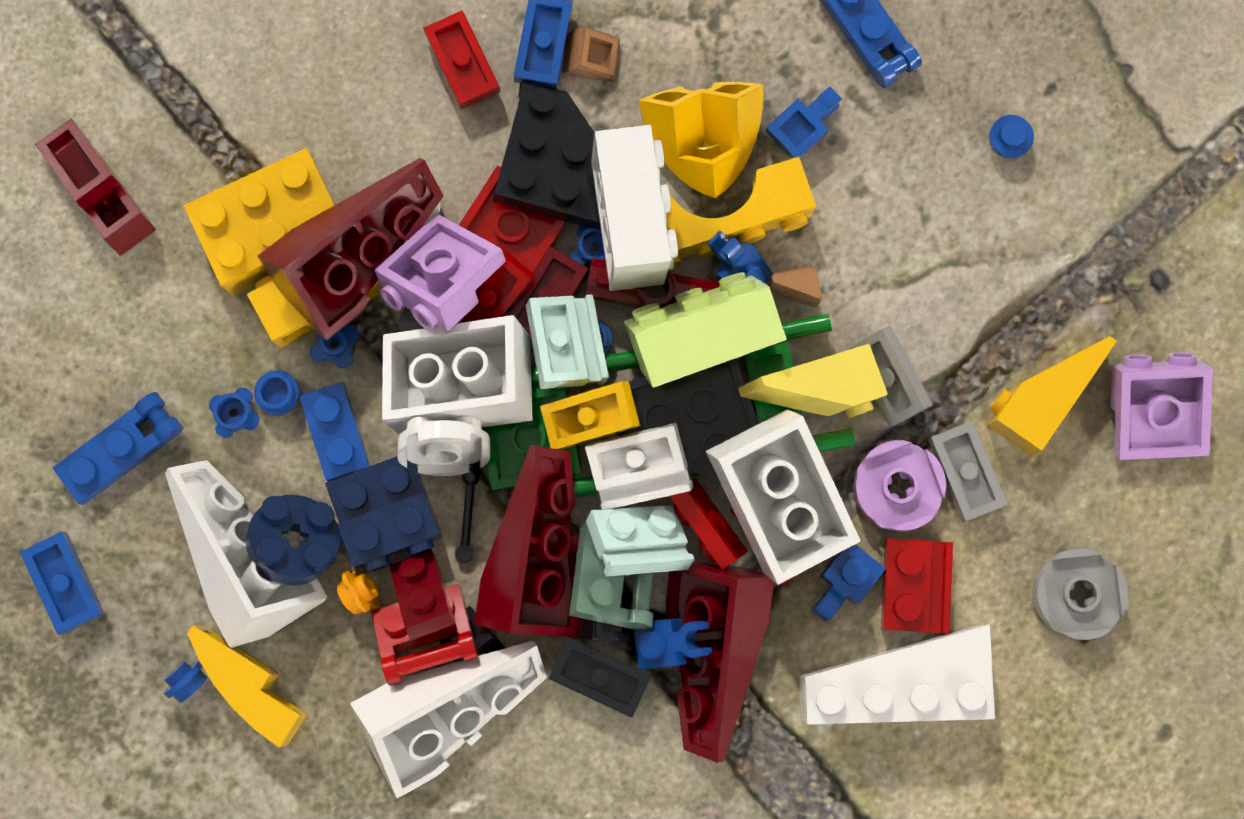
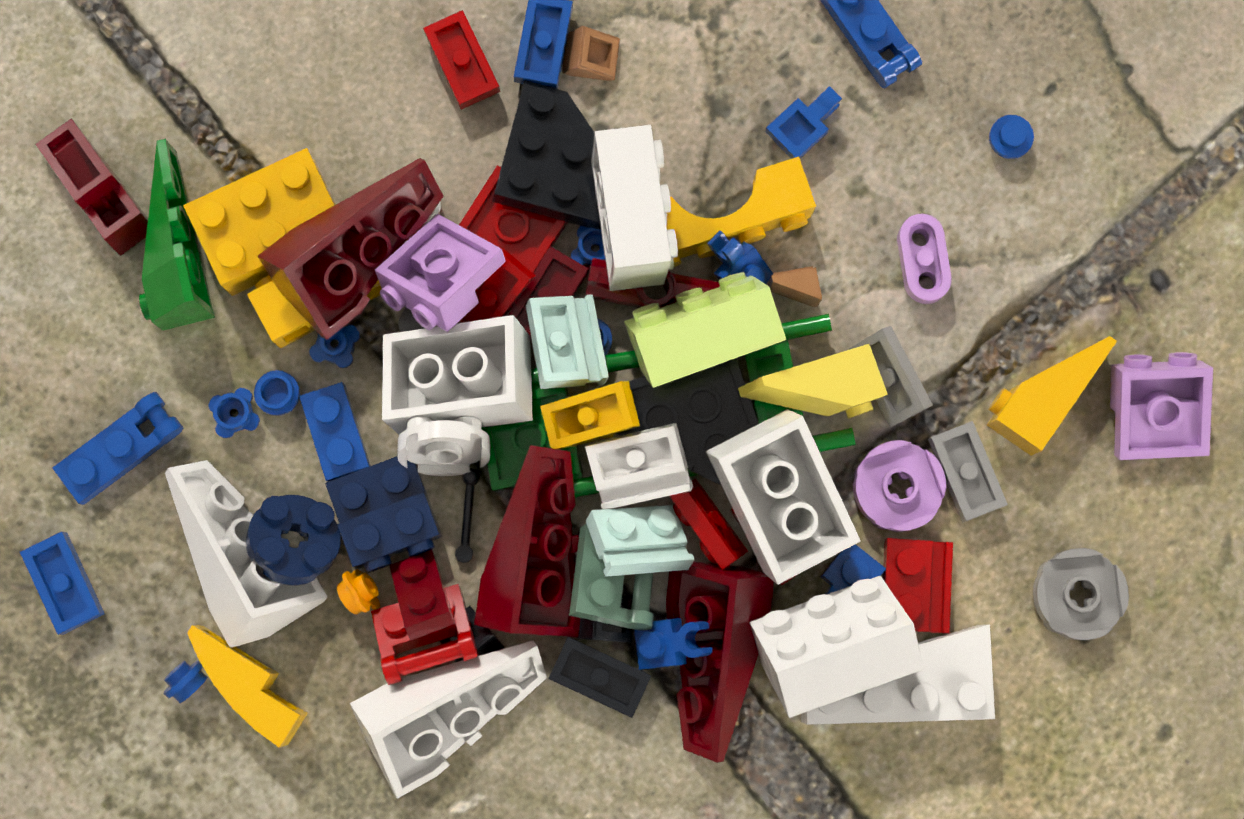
(172, 261): none -> green wedge
(706, 131): yellow brick -> none
(836, 645): none -> white brick
(924, 260): none -> lavender plate

